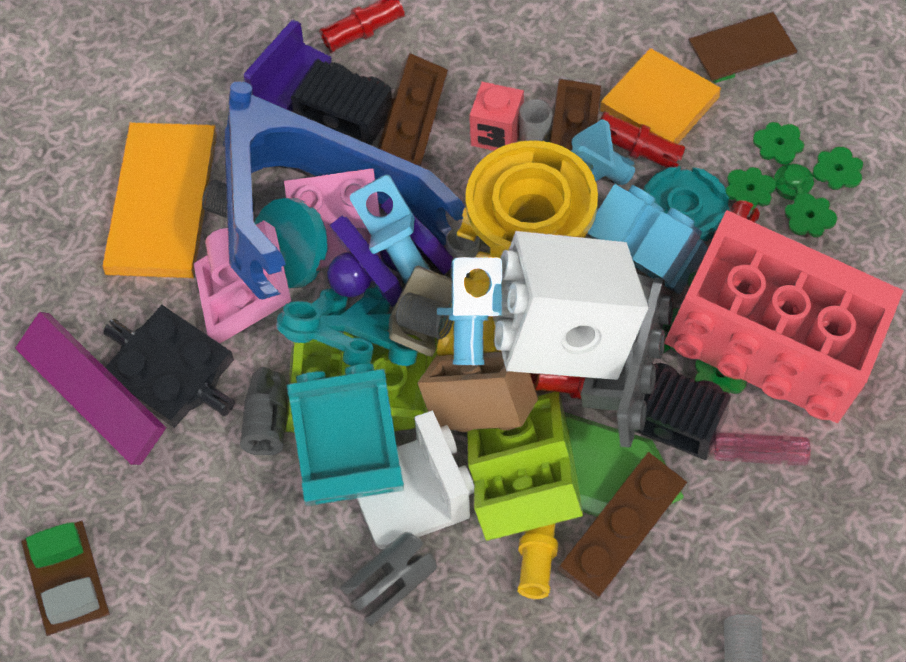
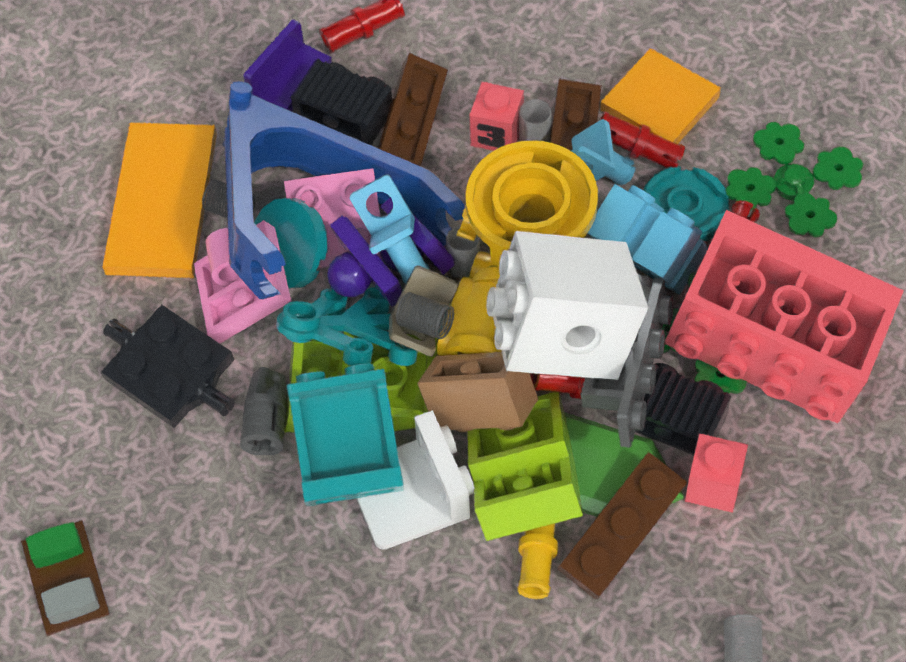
(90, 388): magenta tile -> none
(396, 570): dark grey arm -> none
(471, 311): bracket -> none
(716, 472): none -> coral brick
(742, 47): reddish brown piece -> none
(762, 448): clear pink axle -> none

